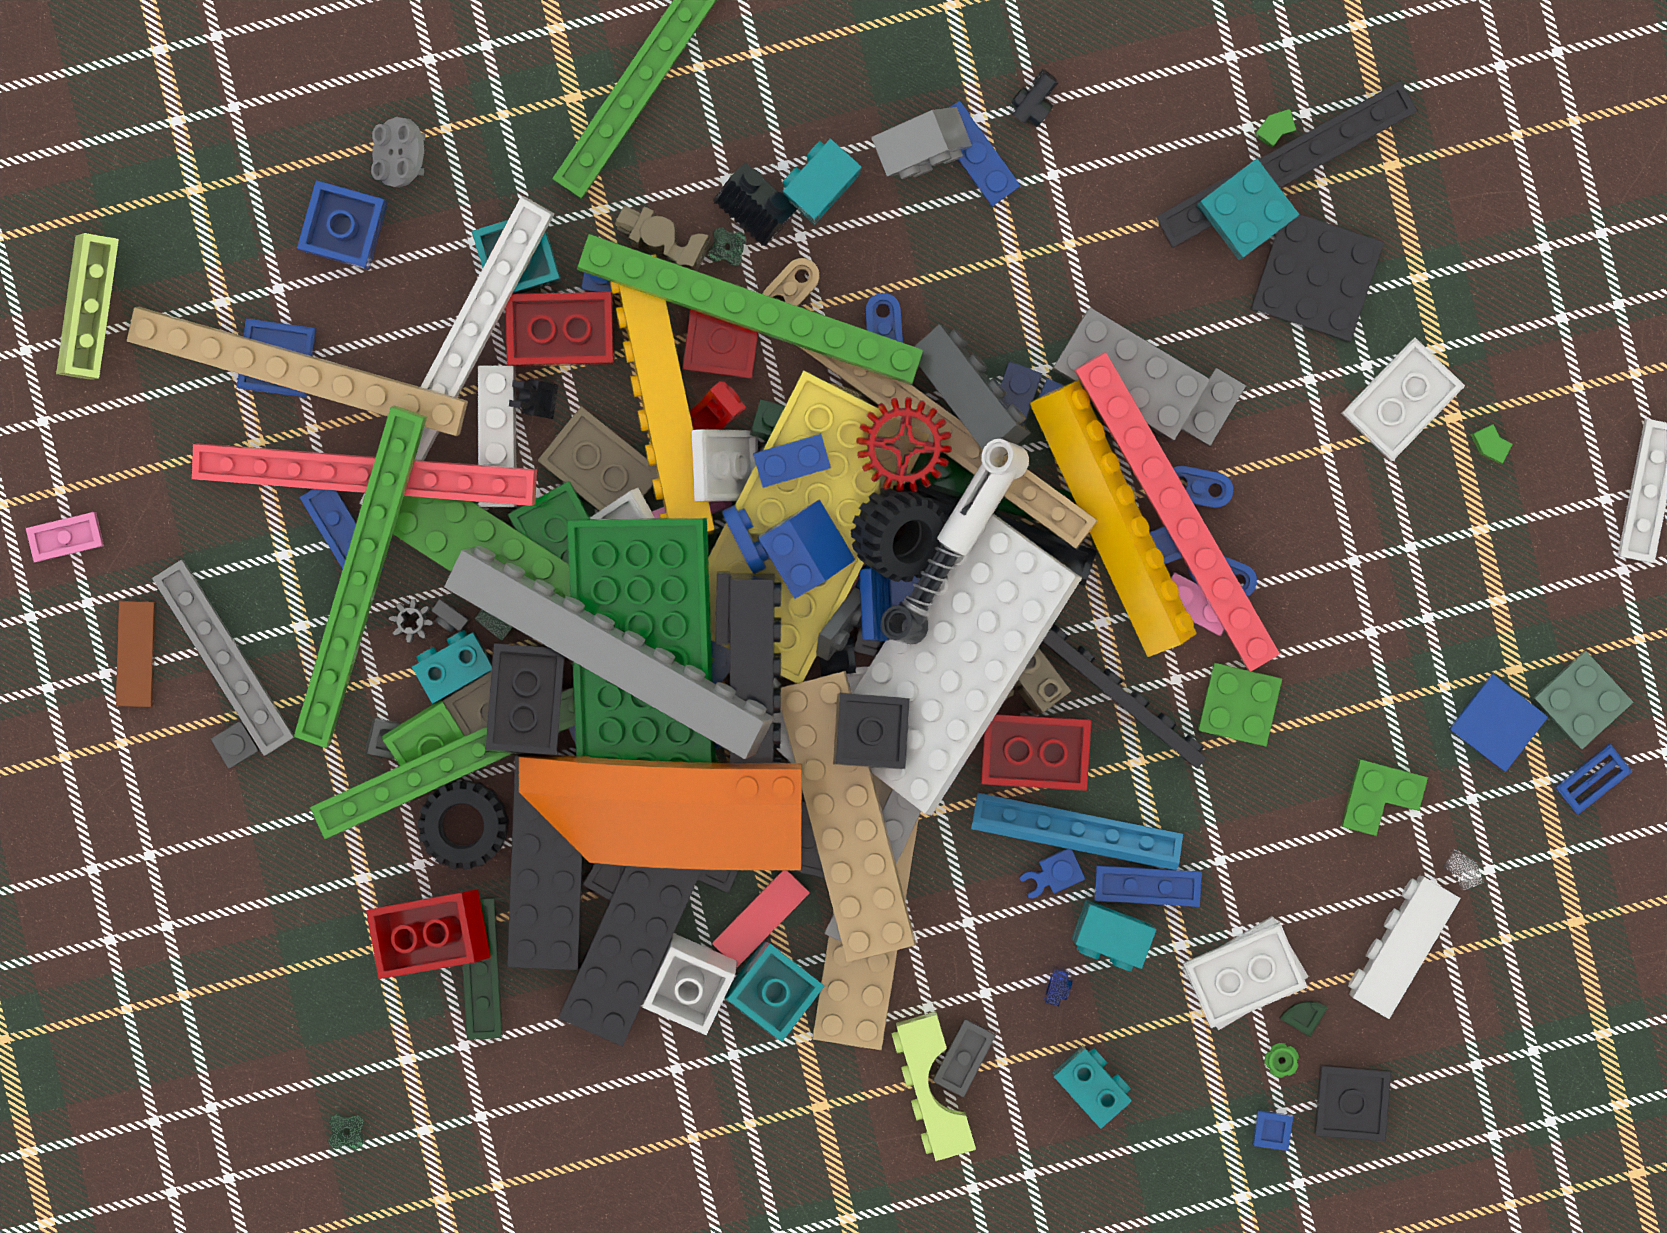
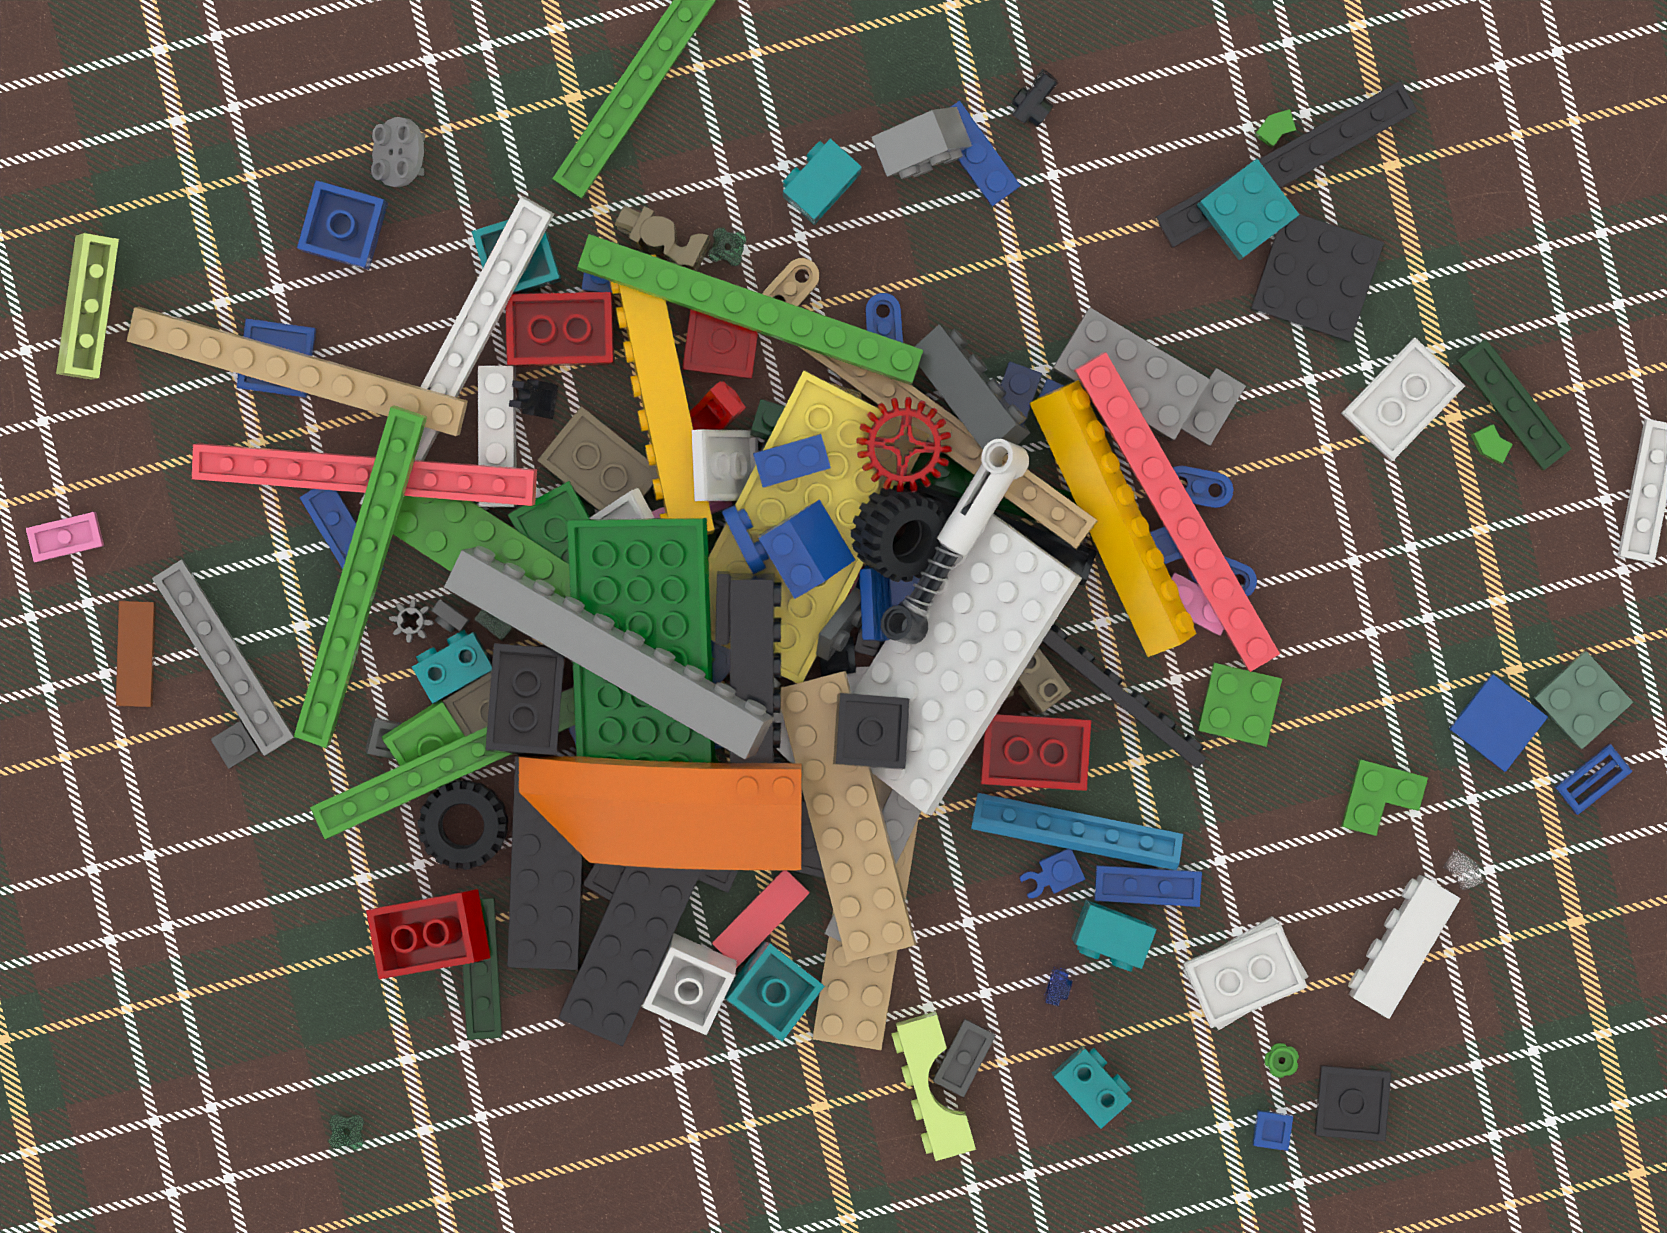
(755, 204): black brick -> none
(1304, 1016): dark green tile -> none
(1513, 404): none -> dark green plate

